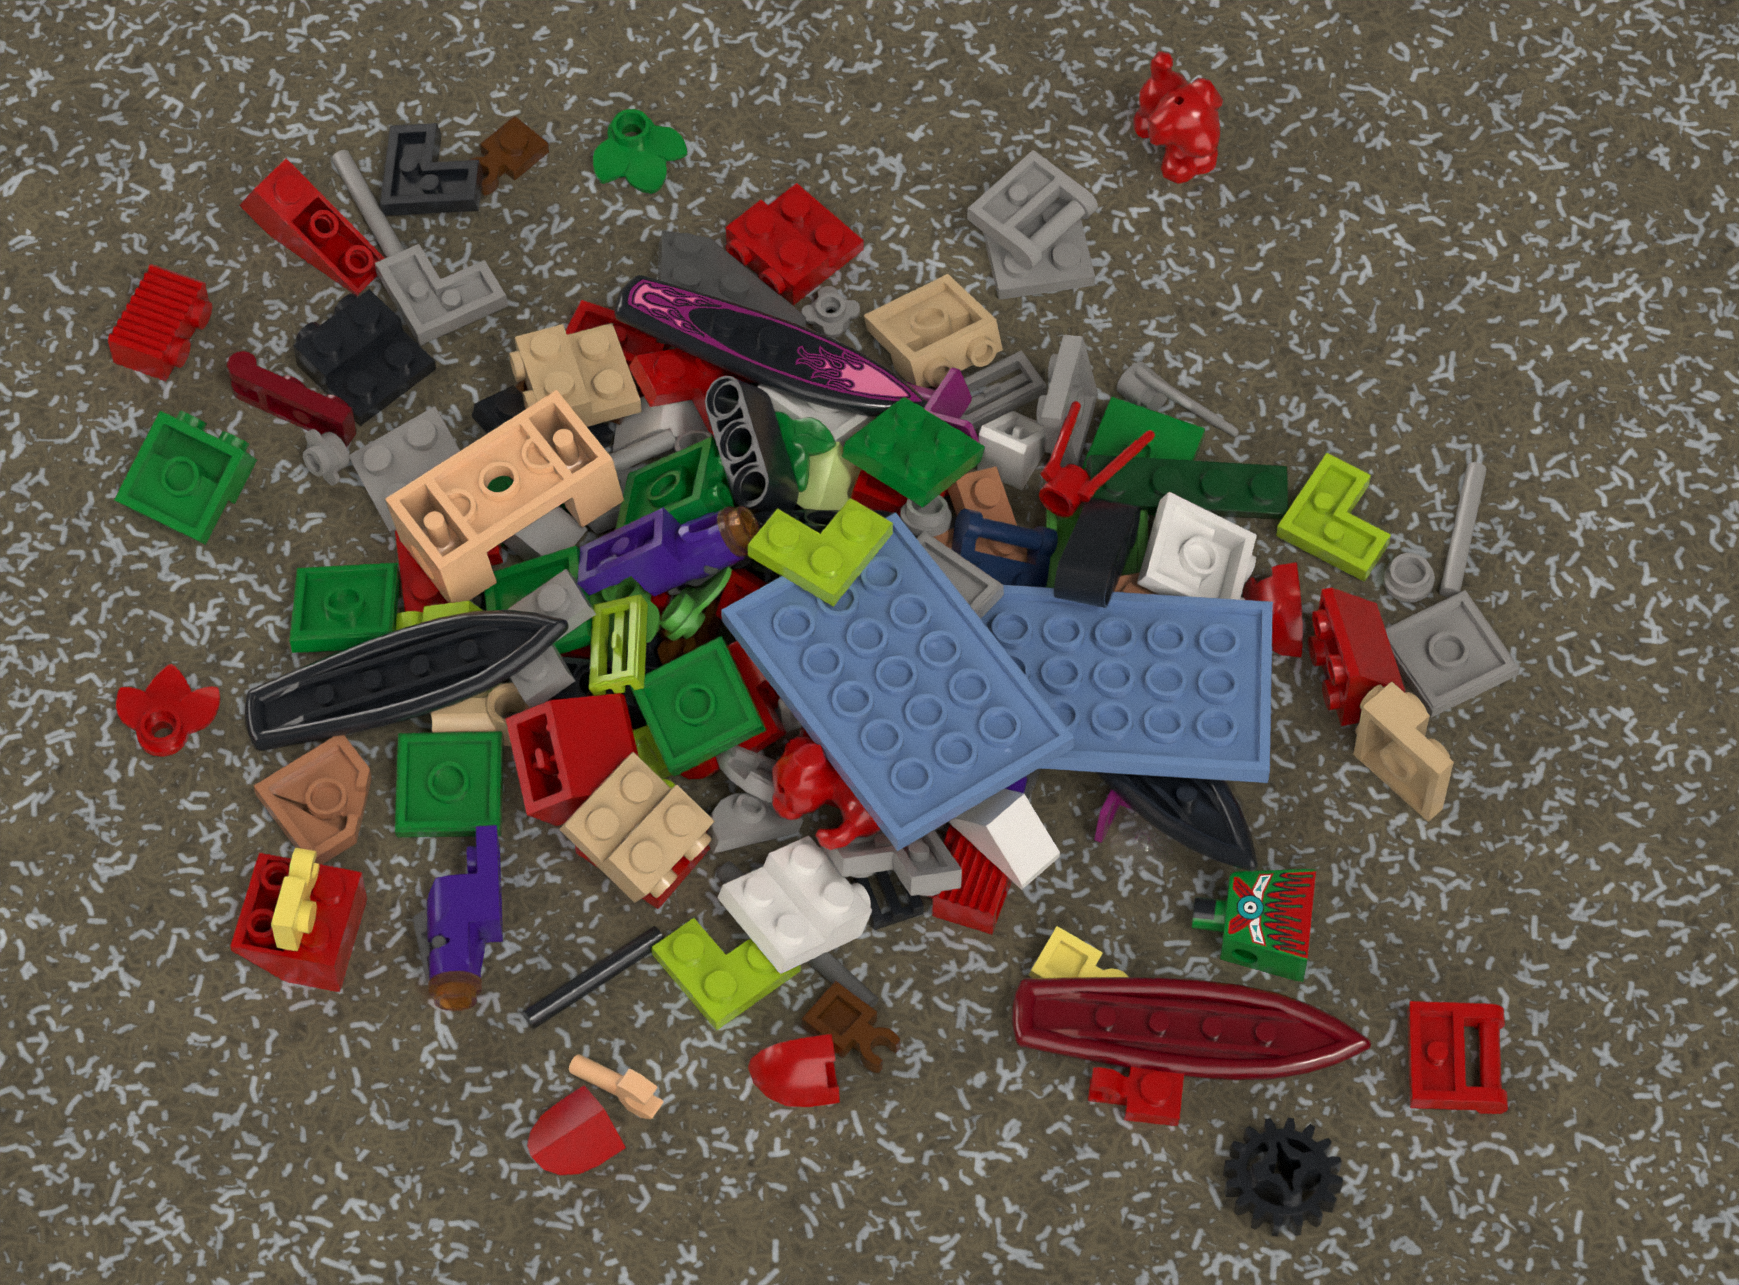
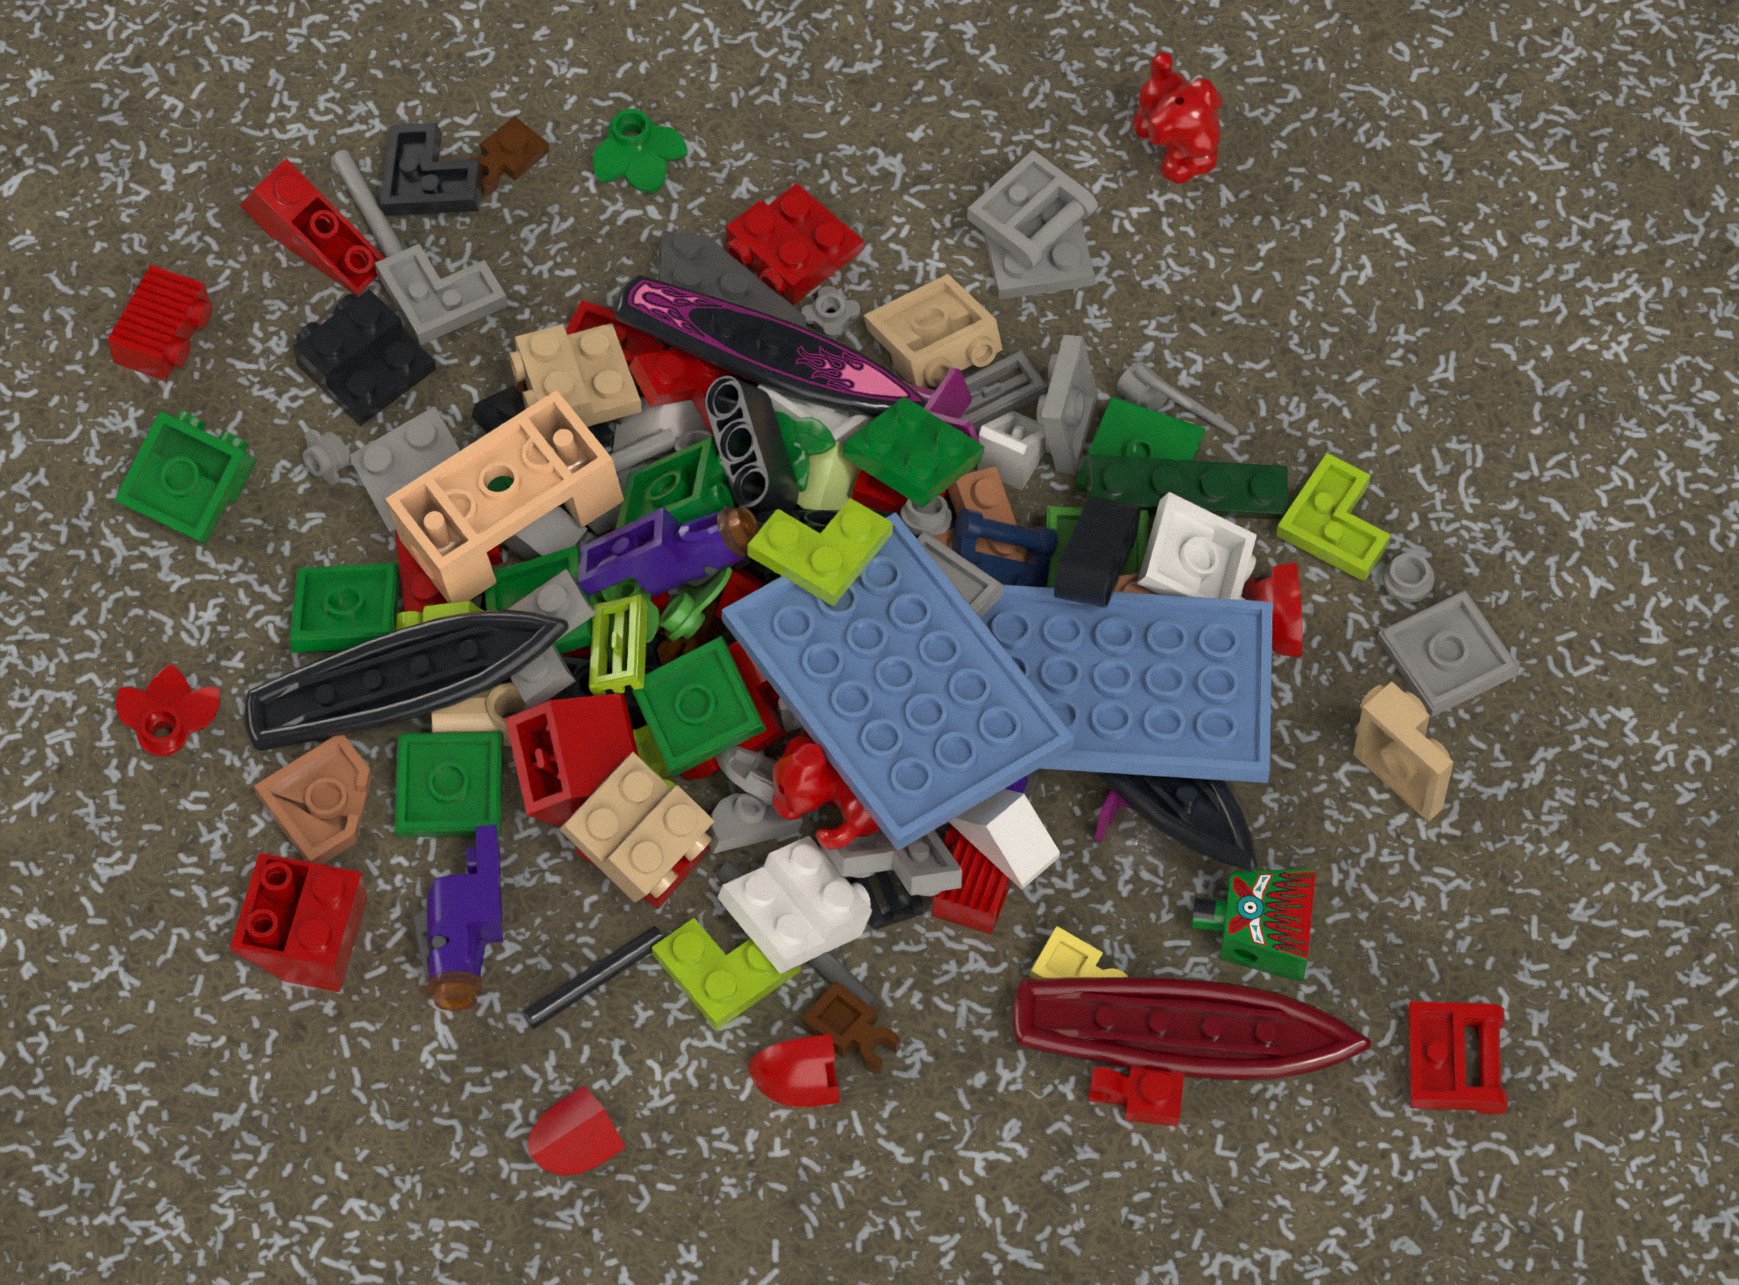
(289, 398): dark red plate -> none
(294, 910): light yellow plate -> none
(632, 1089): light nougat bar -> none
(1071, 485): red plant -> none
(1299, 1160): black gear -> none
(1352, 652): red slope -> none
(1463, 529): light grey bar -> none

